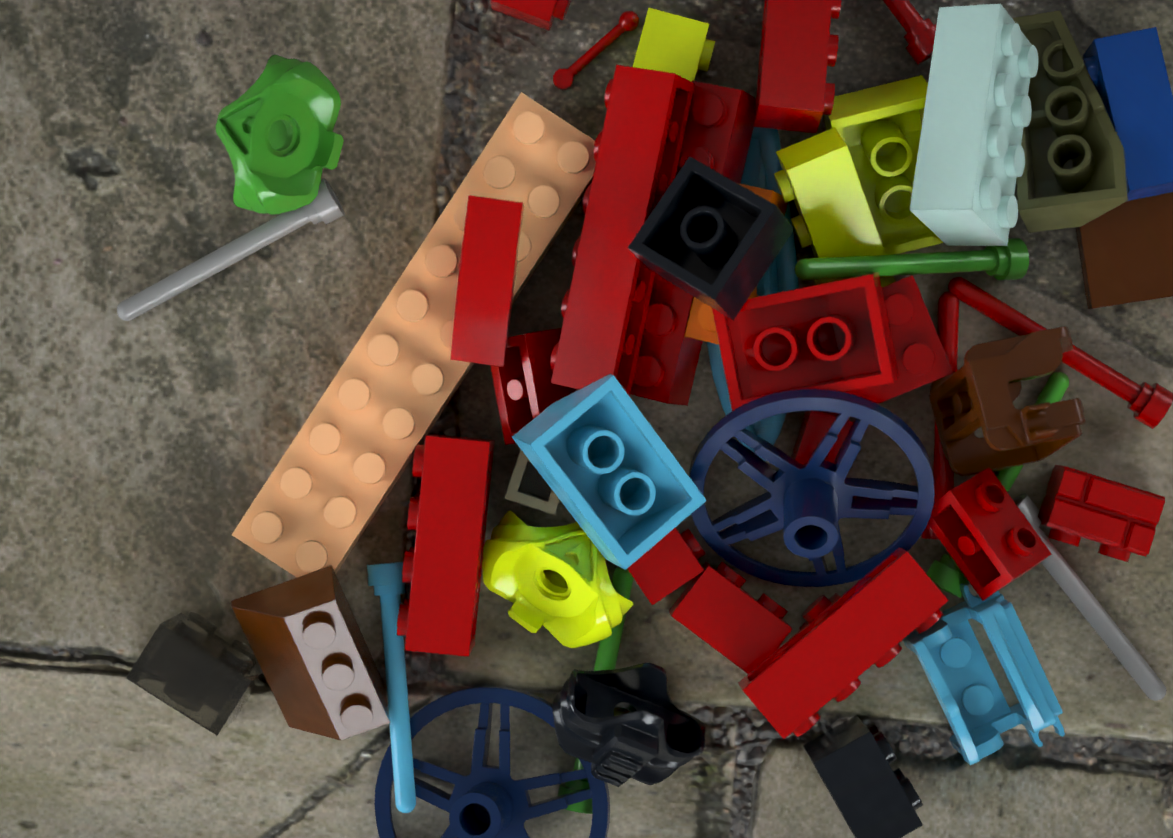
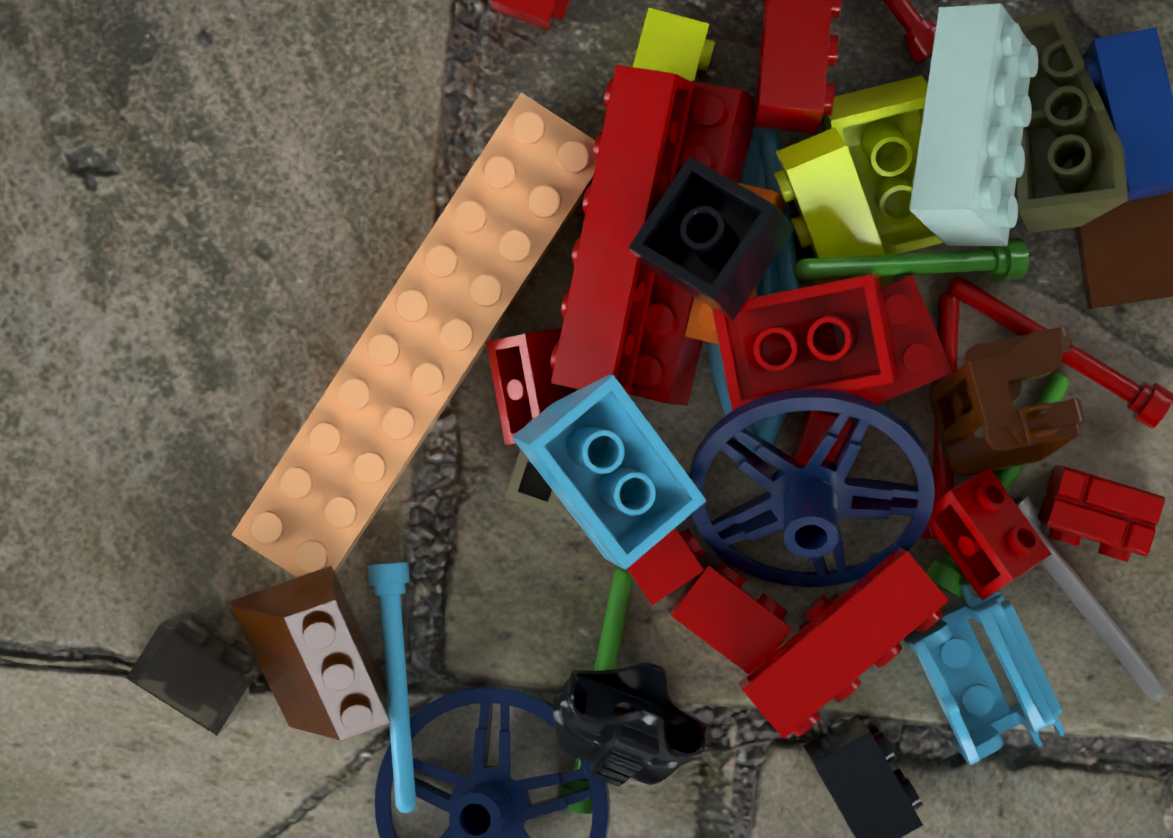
(281, 136): bright green piece -> none
(323, 208): light grey piece -> none
(448, 544): red brick -> none
(486, 280): red slope -> none
(553, 581): neon yellow piece -> none
(564, 77): red hinge -> none

